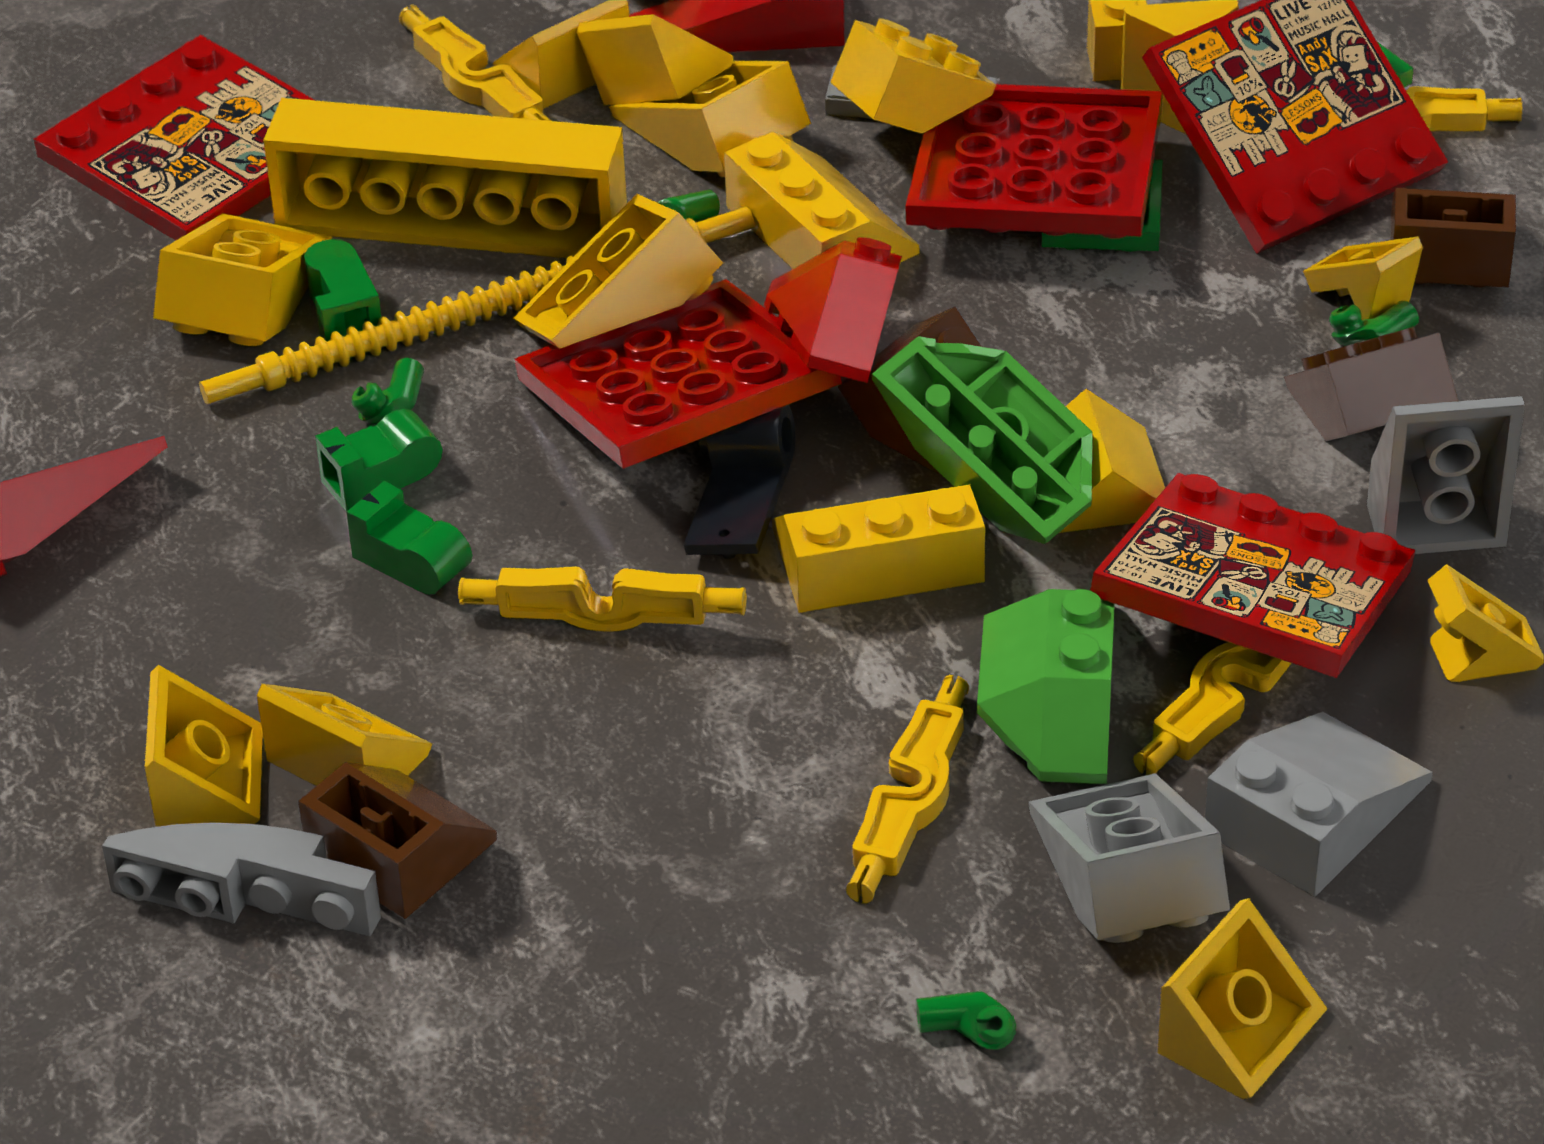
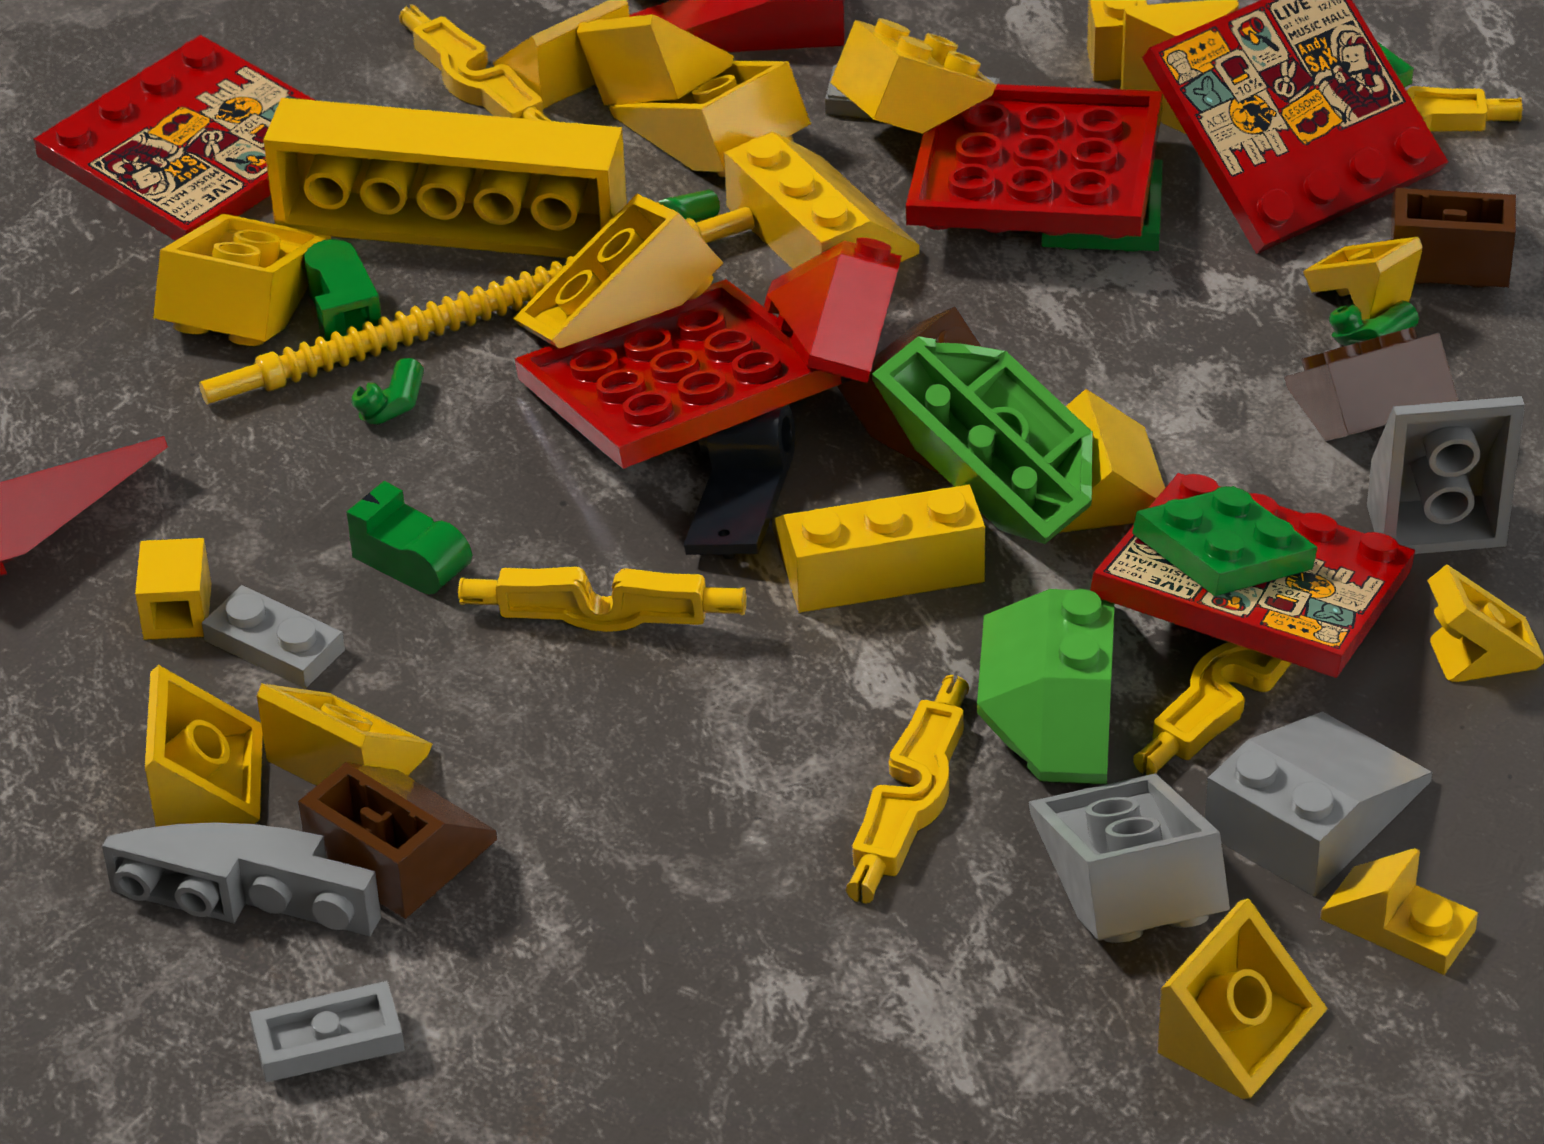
(173, 588): none -> yellow brick
(273, 636): none -> light grey plate
(327, 1031): none -> light grey plate
(392, 451): green leg -> none
(970, 1014): green arm -> none
(1224, 540): none -> green plate
(1393, 912): none -> yellow slope

